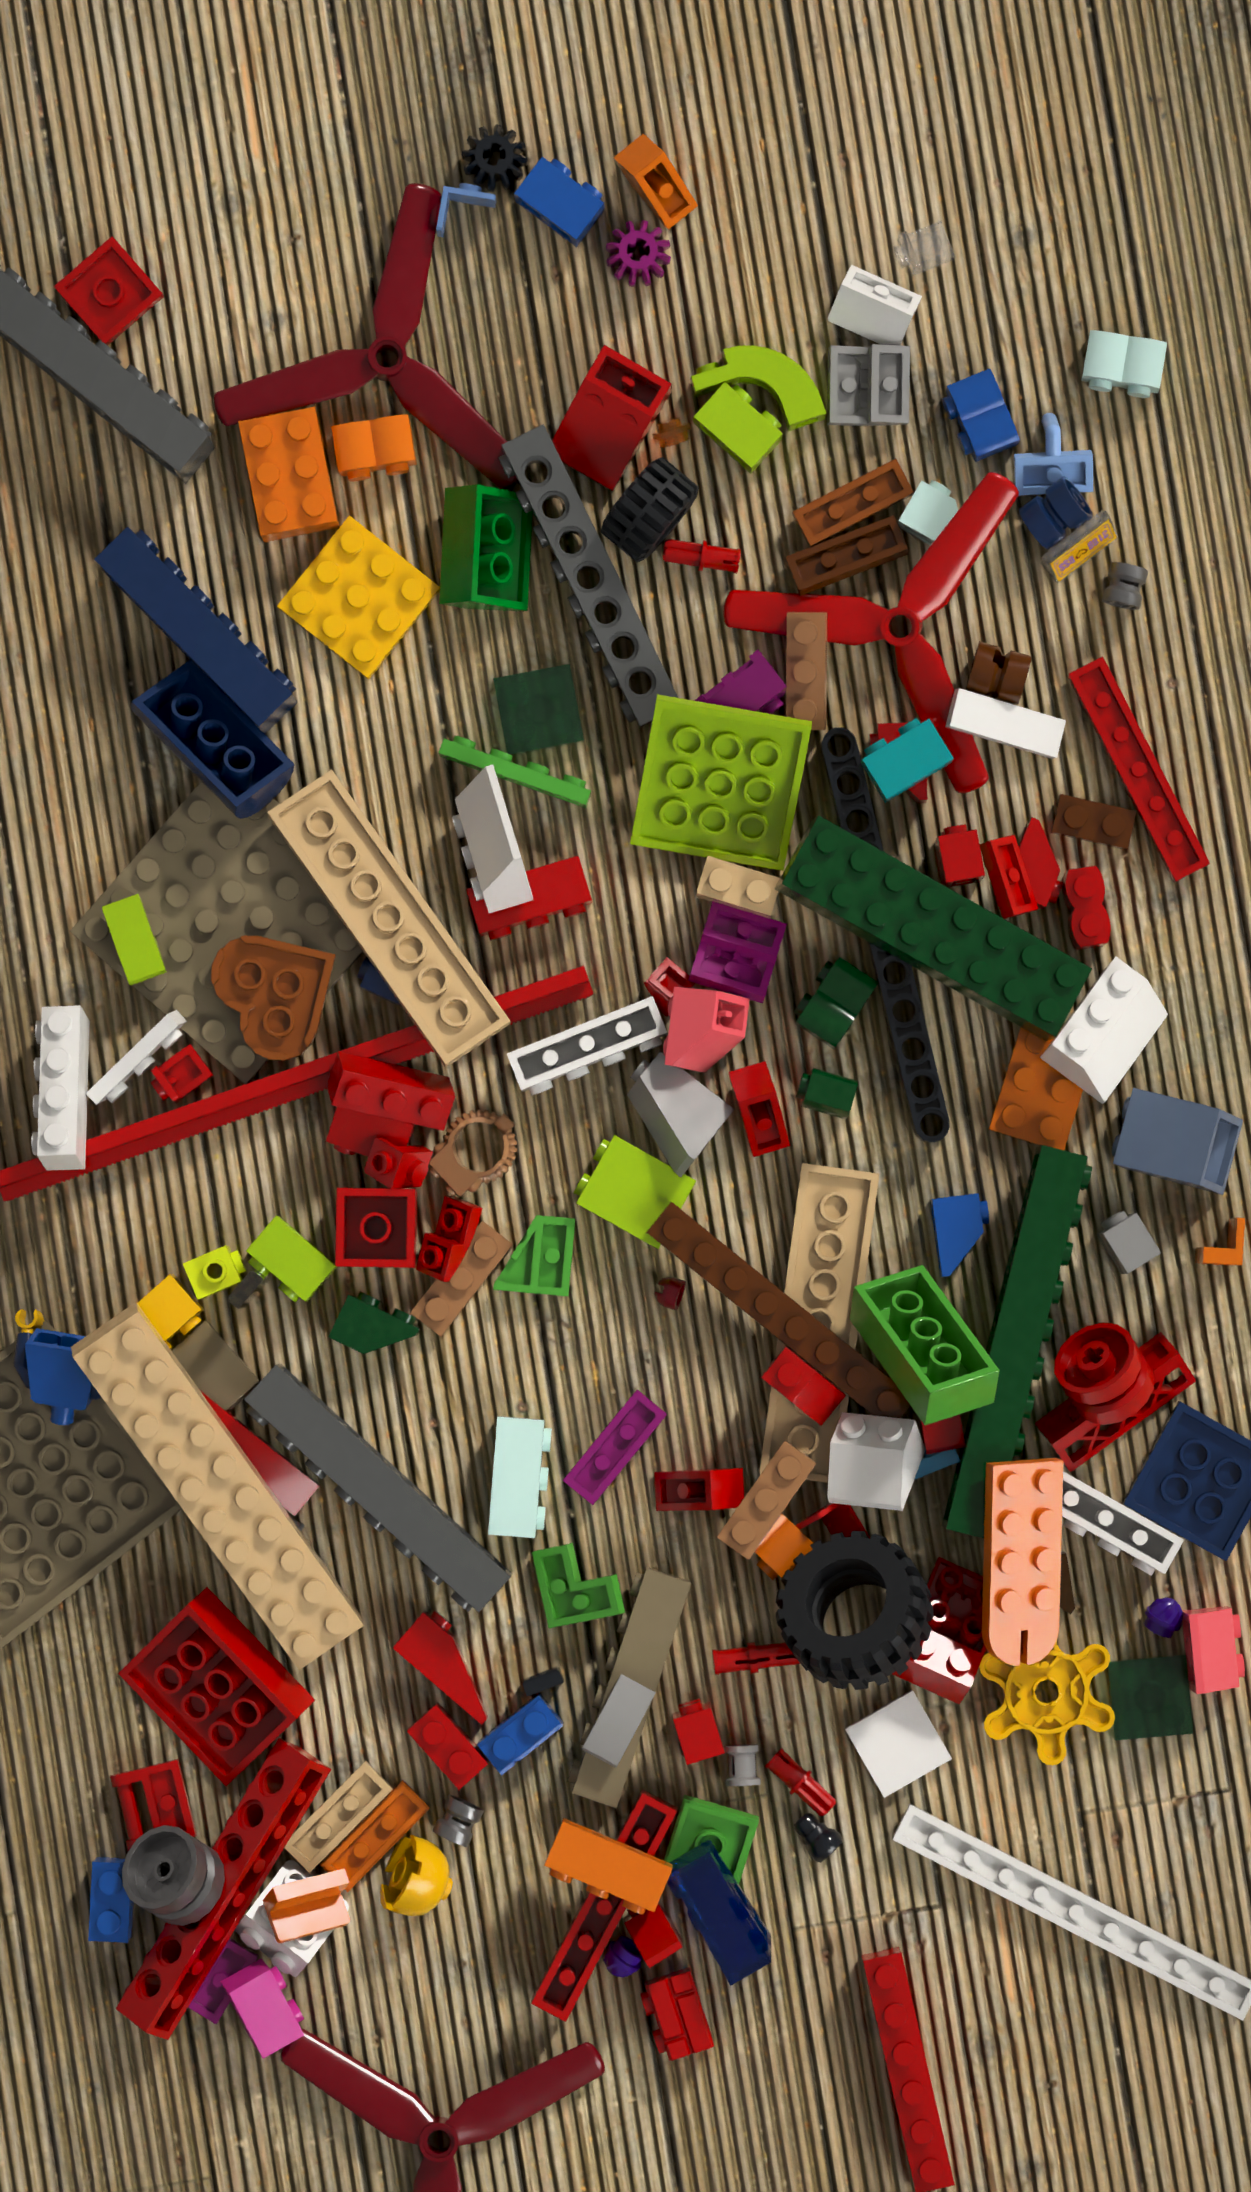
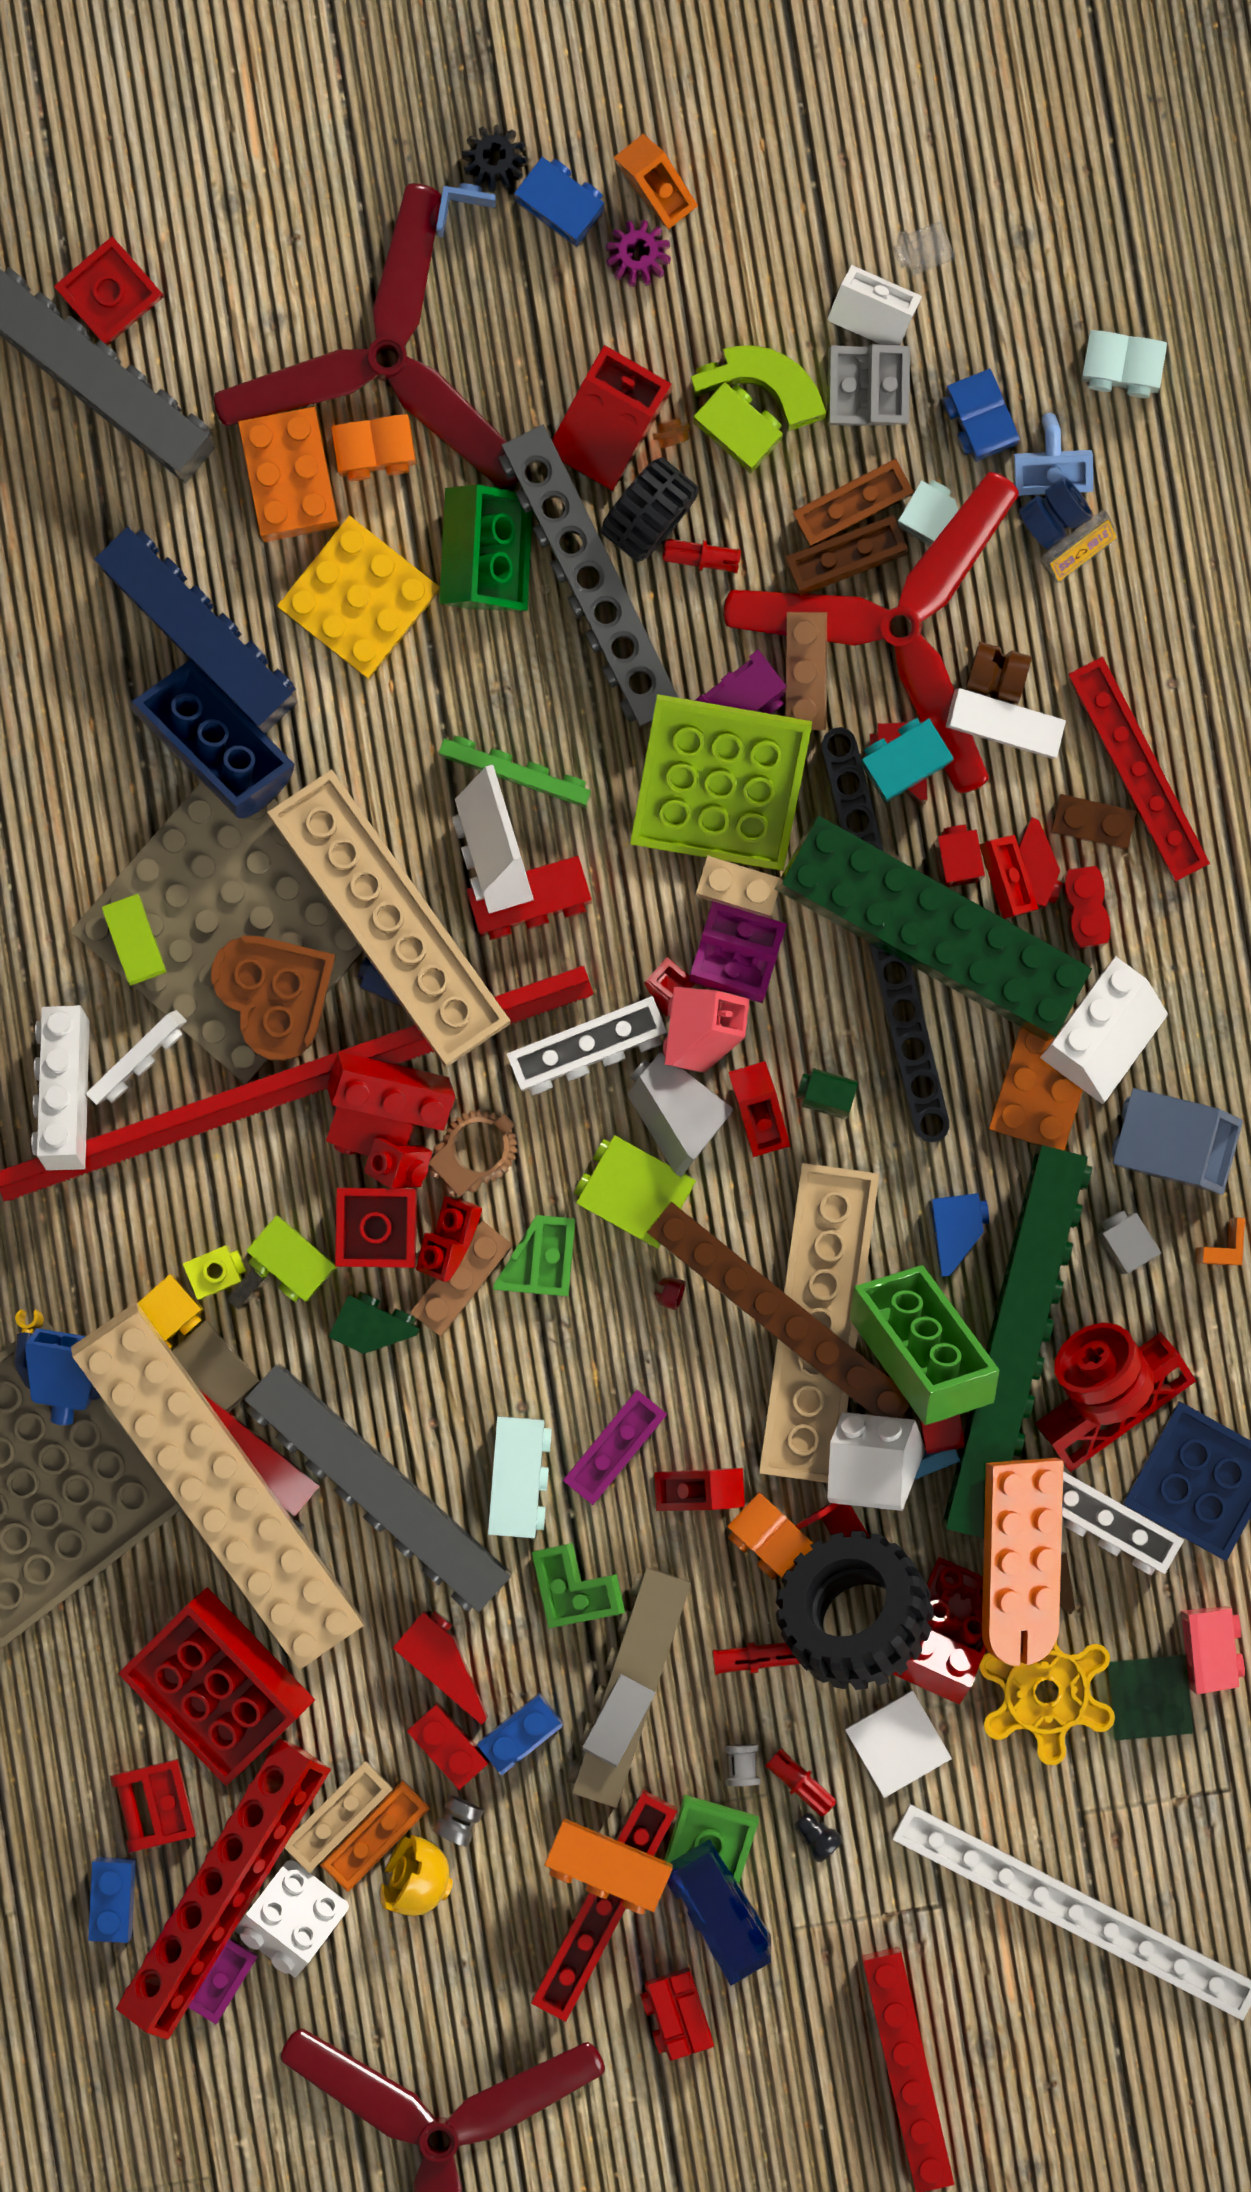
(173, 1875): flat silver wheel -> none
(180, 1074): red bracket -> none
(263, 2008): dark pink brick -> none
(307, 1906): panel -> none
(538, 709): clear green plate -> none
(543, 1681): black tile -> none
(622, 1957): dark purple plate -> none
(653, 1934): red slope -> none
(697, 1731): red brick -> none
(766, 1500): medium nougat plate -> none
(802, 1386): red slope -> none
(835, 1002): dark green brick -> none
(1125, 585): flat silver wheel -> none
(1164, 1617): dark purple plate -> none

